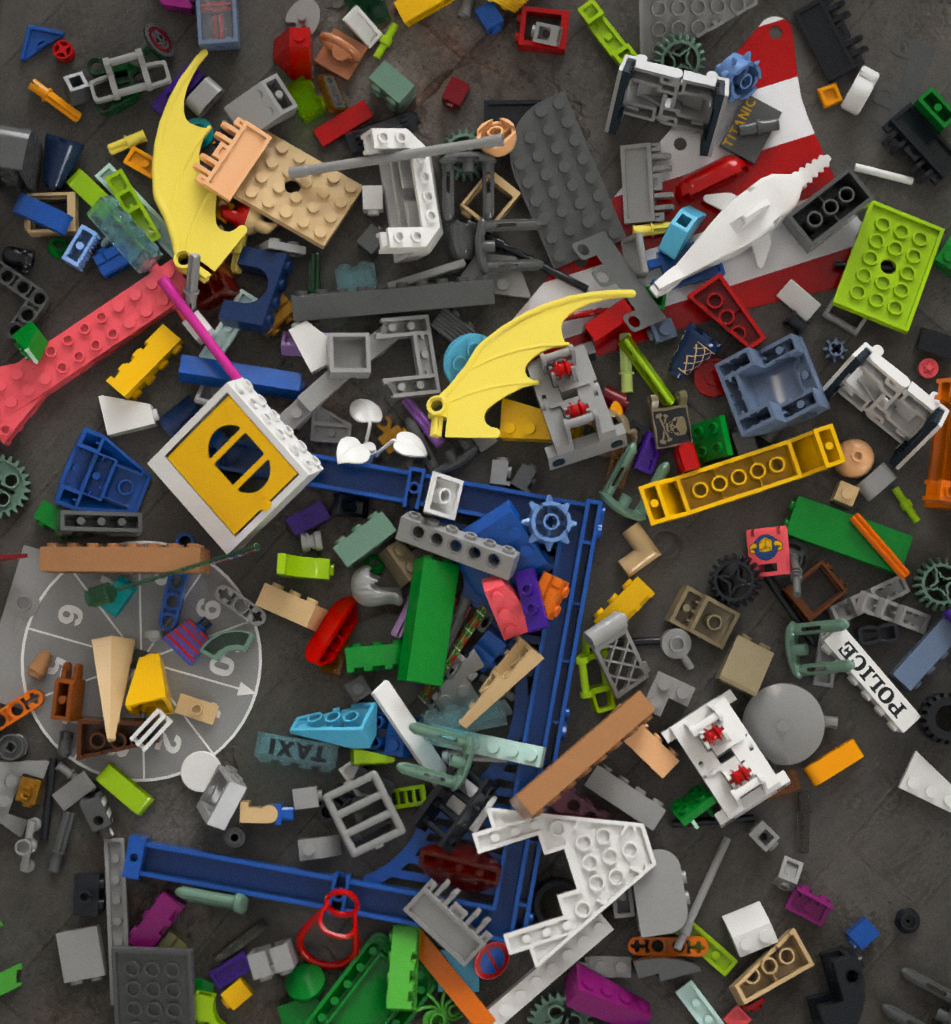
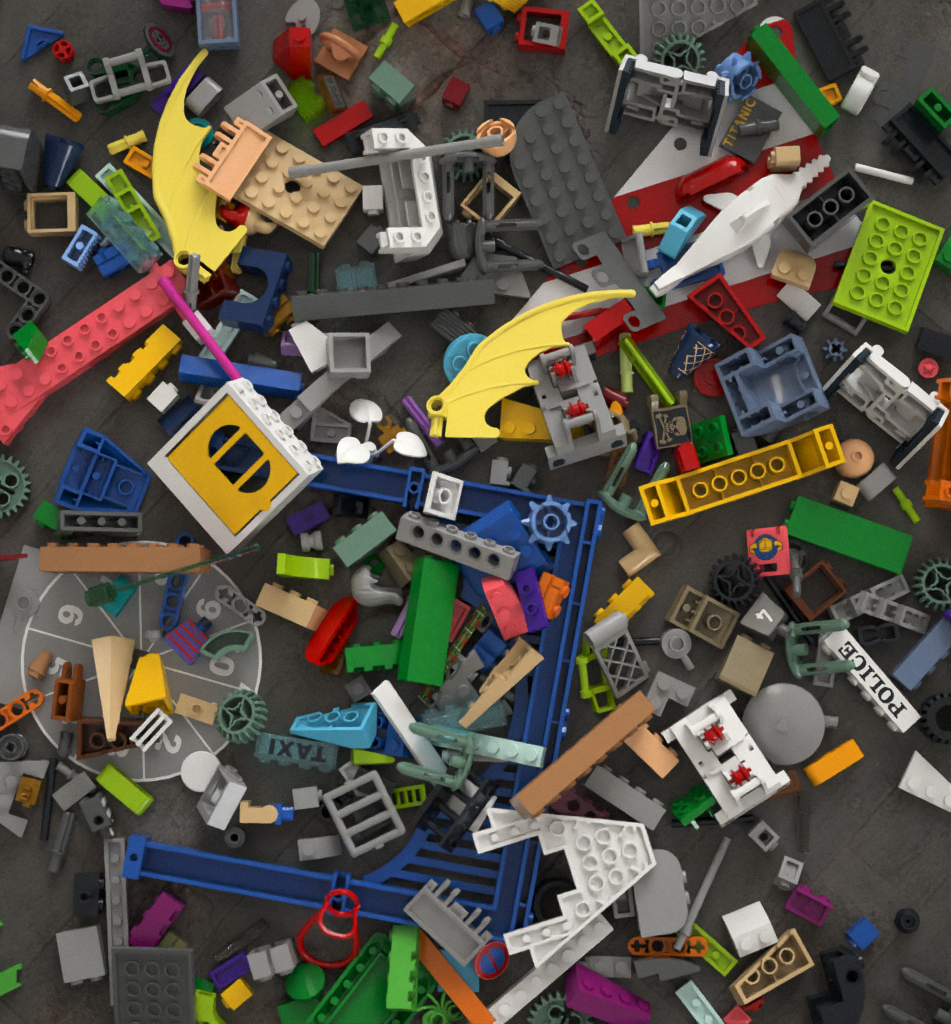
(28, 845): light grey piece -> none
(42, 214): blue beam -> none
(56, 252): green piece -> none
(126, 416): white slope -> none
(164, 397): none -> white brick
(236, 728): none -> sand green gear
(238, 903): sand green piece -> none
(260, 360): none -> dark grey cone
(290, 248): light grey wing -> none
(362, 26): white tile -> none
(417, 329): light grey wedge -> none
(457, 618): dark grey axle -> none
(462, 867): clear red wedge -> none
(640, 181): light grey hinge -> none
(661, 331): sand blue bracket -> none
(766, 619): none -> dark grey torso
(784, 159): none -> tan brick
(792, 80): none -> green brick
(794, 268): none -> tan slope
(880, 546): orange axle -> none

